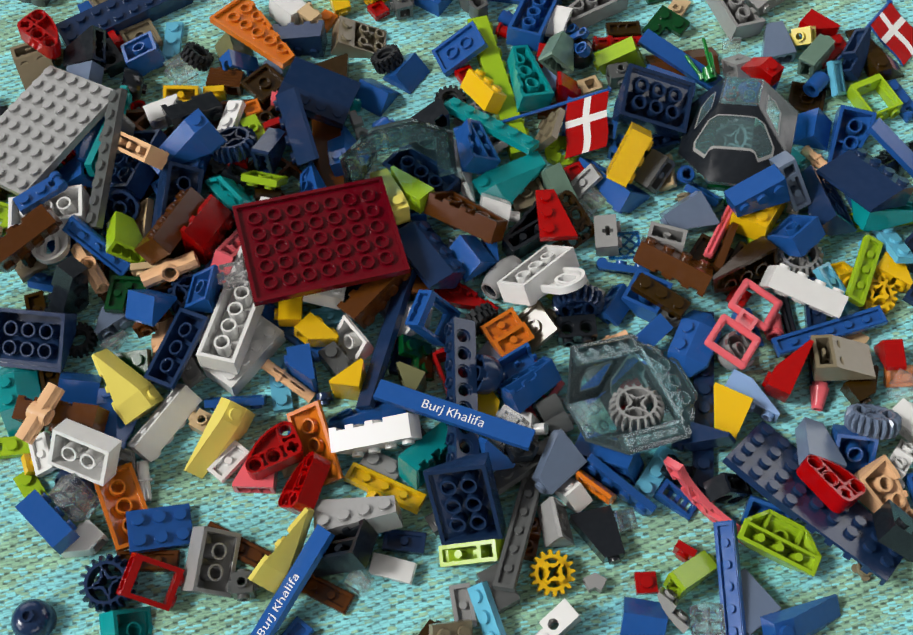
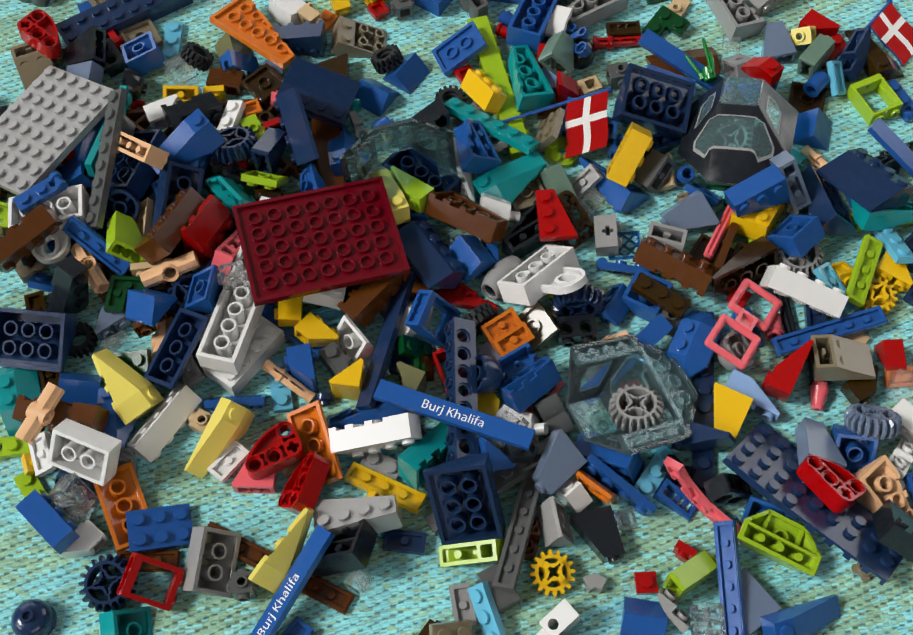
(144, 479): white axle -> none
(392, 568): white slope -> none
(573, 170): red plate -> none
(619, 52): lime slope -> none
(849, 130): blue wedge -> none

